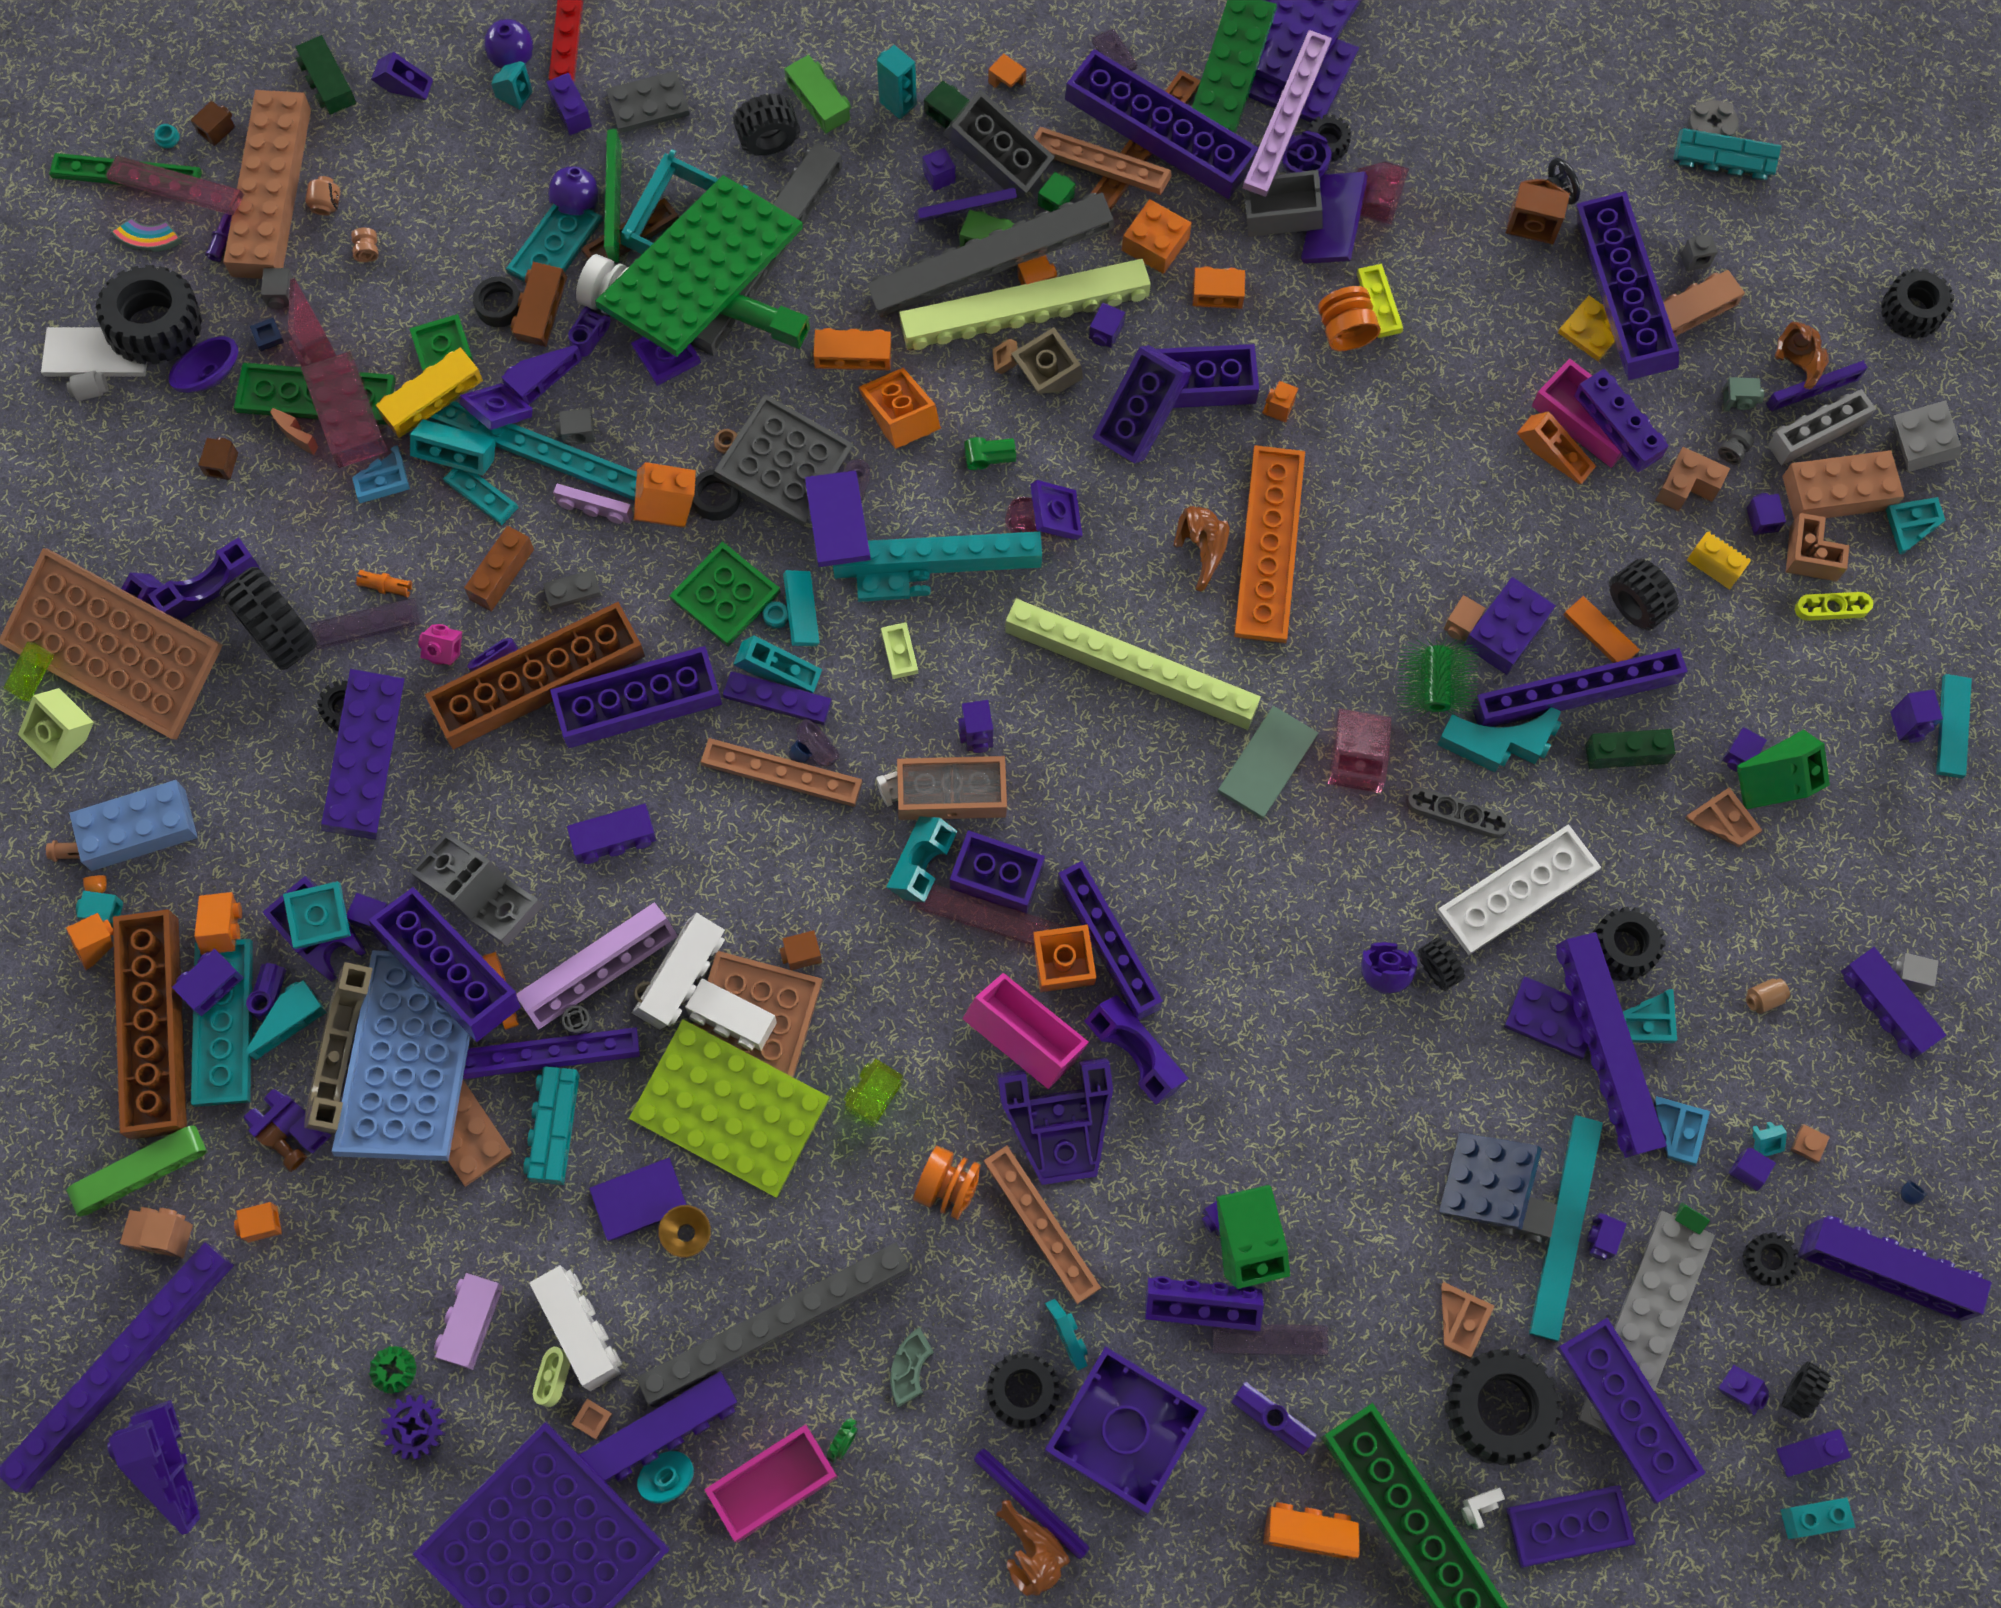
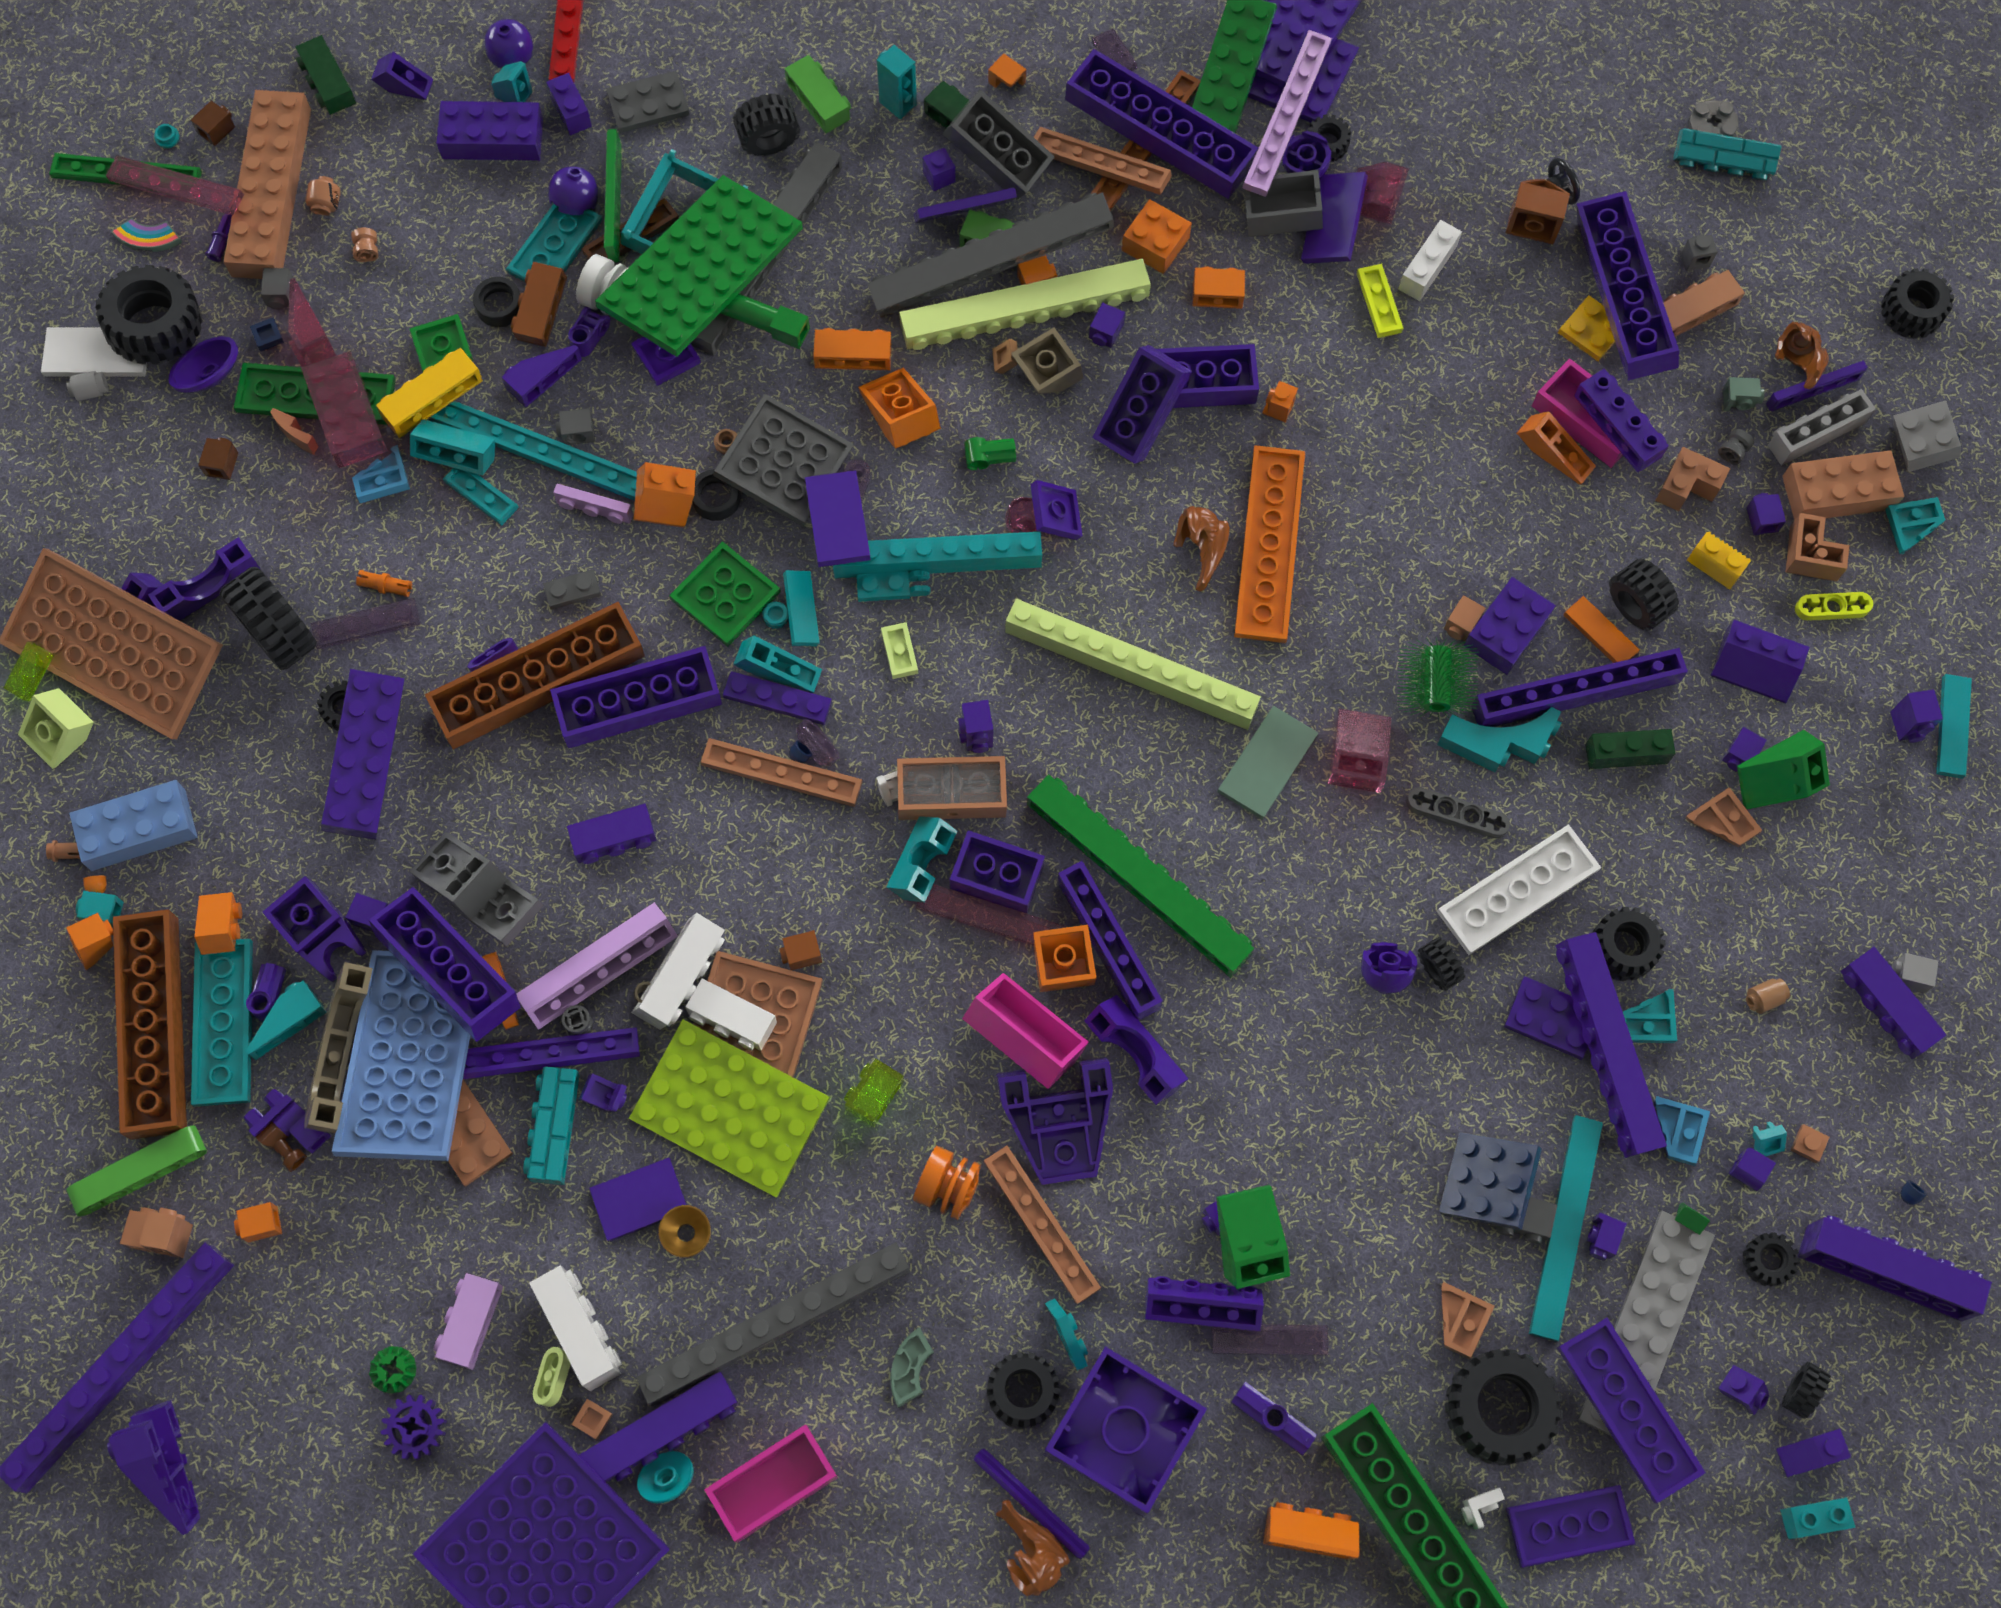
(207, 982): dark purple brick -> none
(316, 915): teal plate -> none
(440, 644): dark pink brick -> none
(490, 130): none -> dark purple brick
(495, 406): dark purple plate -> none
(499, 568): dark orange brick -> none
(603, 1094): none -> dark purple bracket
(842, 1440): green gear -> none
(1056, 192): green brick -> none
(1140, 876): none -> green brick
(1349, 318): orange wheel -> none
(1430, 260): none -> white brick
(1759, 661): none -> dark purple slope

